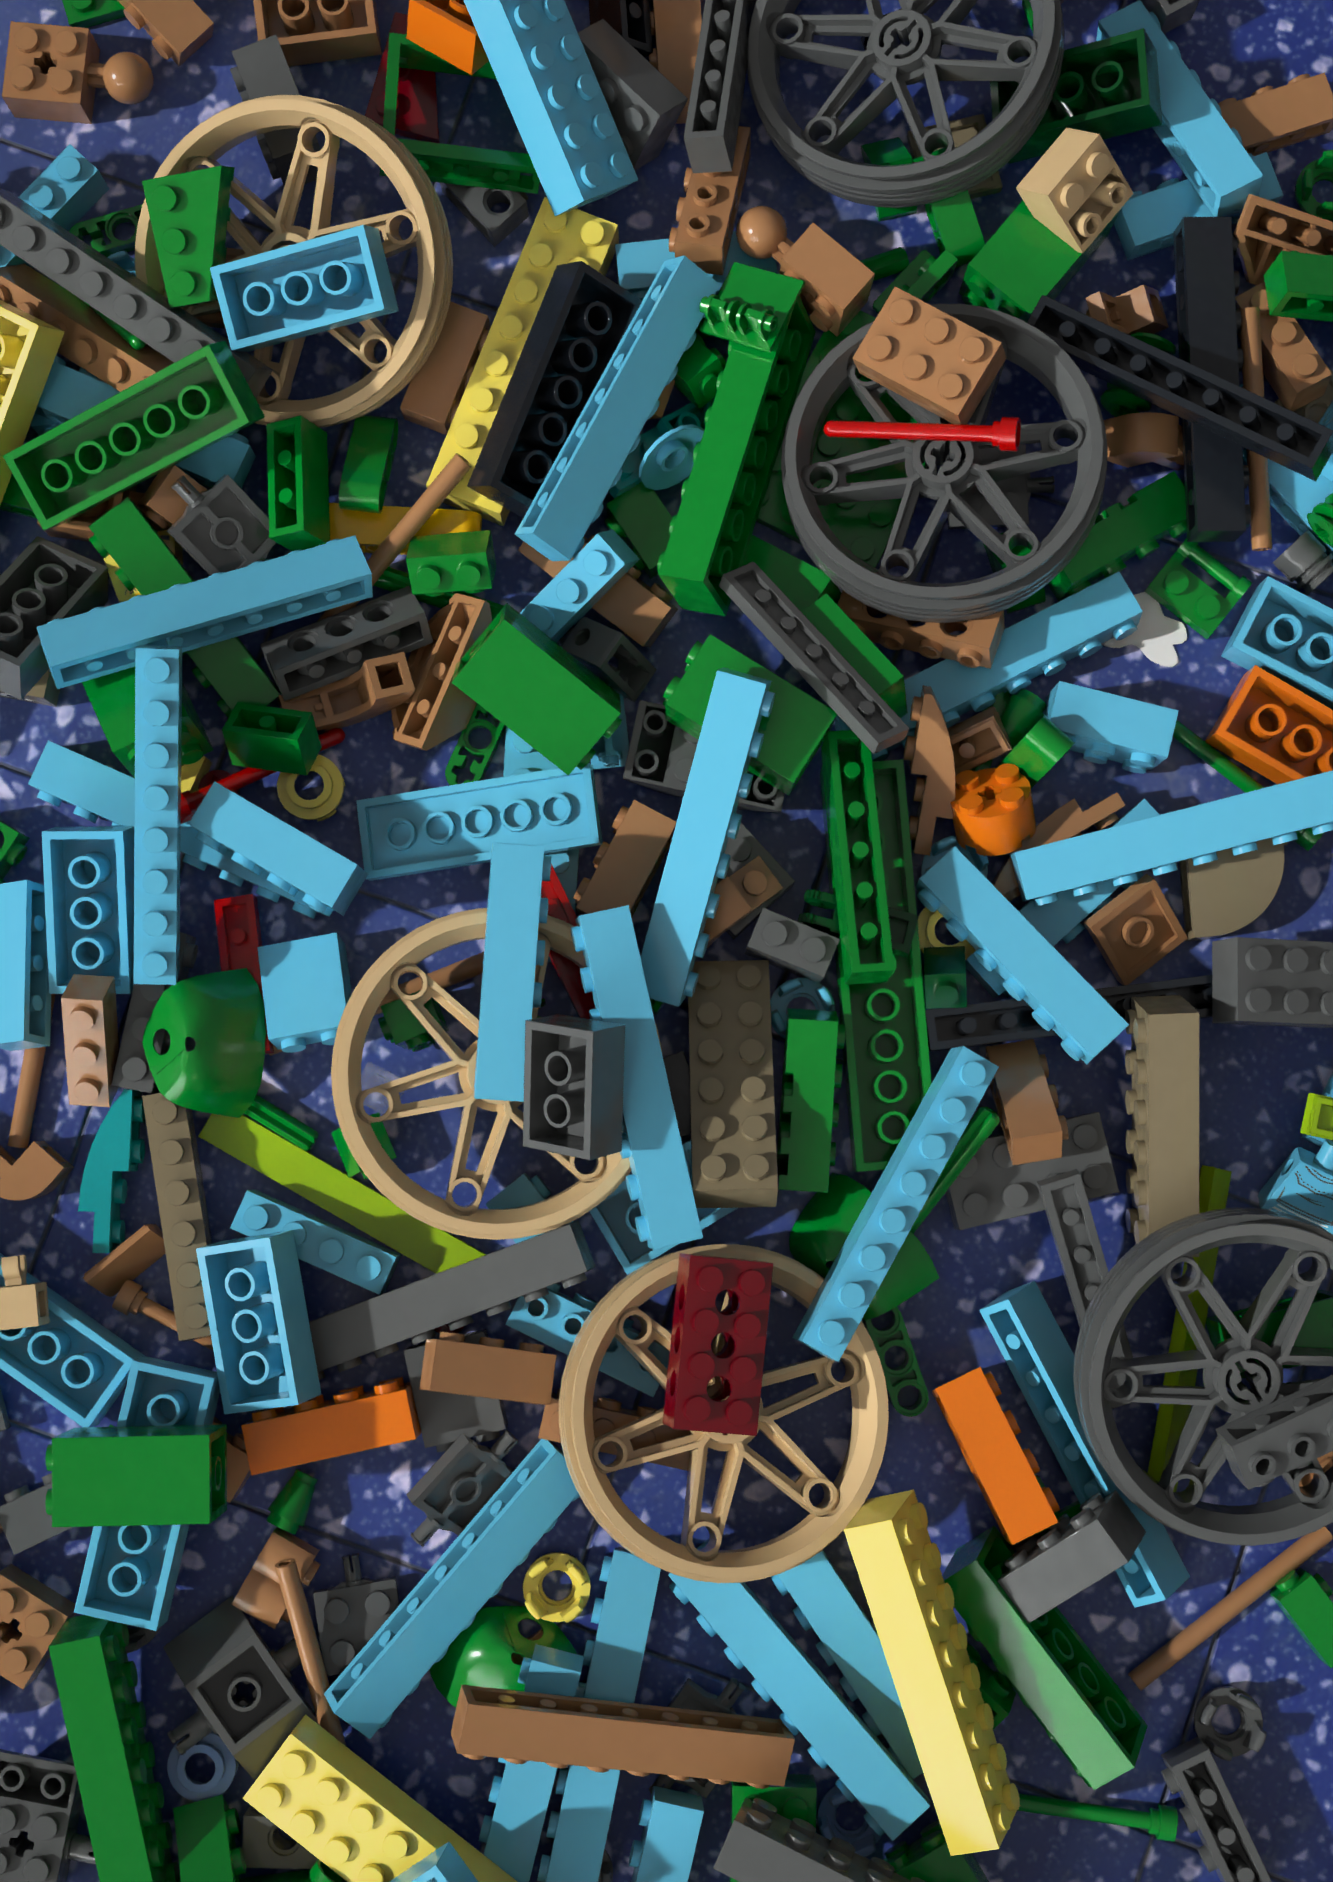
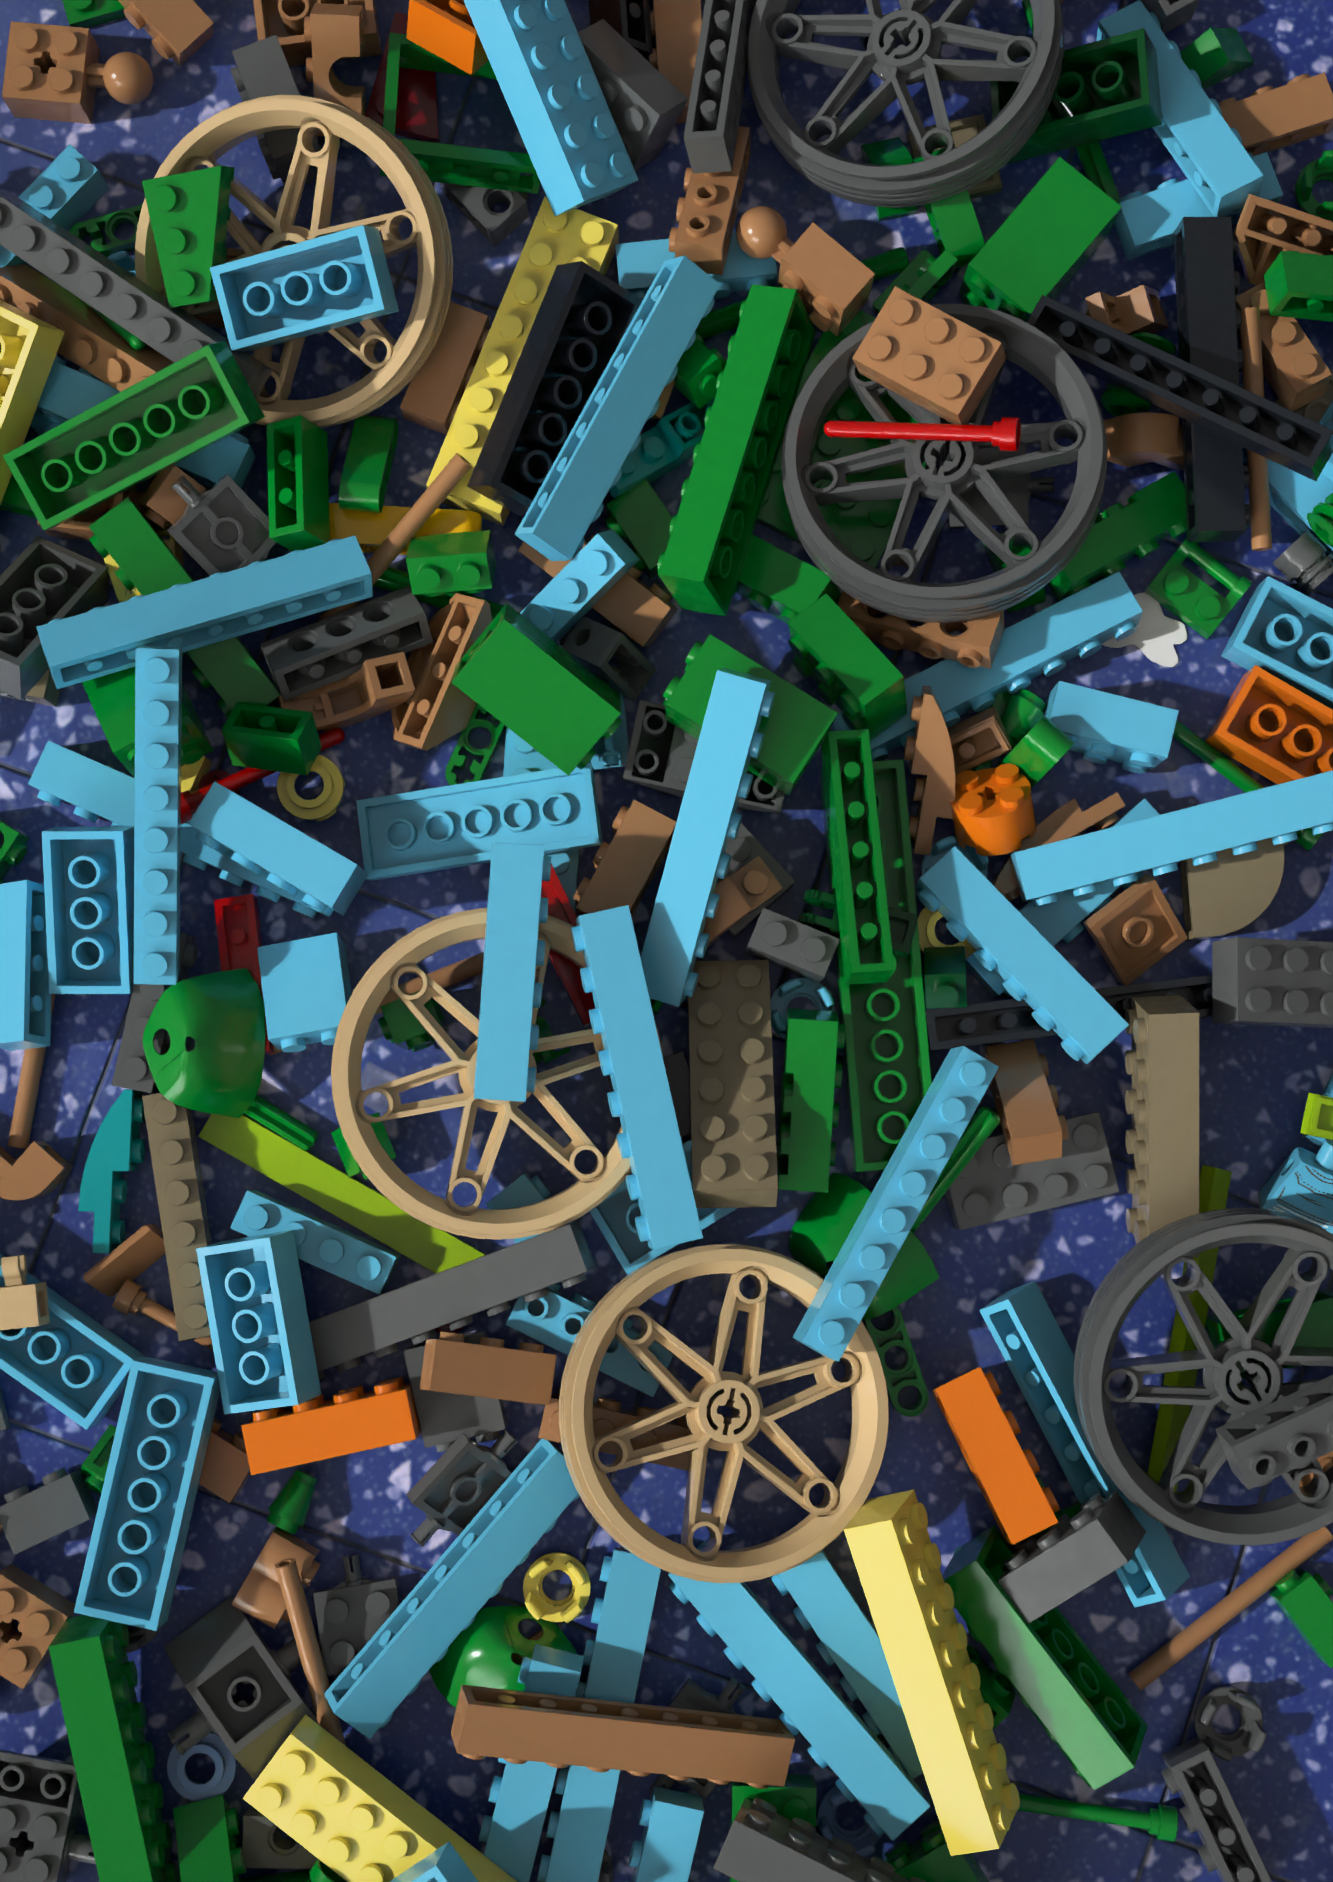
(90, 1039): medium nougat brick -> none
(137, 1475): green brick -> none
(334, 34): none -> medium nougat arch
(573, 1086): dark grey brick -> none
(670, 457): medium azure dish -> none
(739, 1362): dark red brick -> none
(750, 306): green hinge -> none
(814, 657): dark grey plate -> none
(1075, 188): tan slope -> none
(1079, 1251): dark grey plate -> none
(1217, 55): none -> green slope

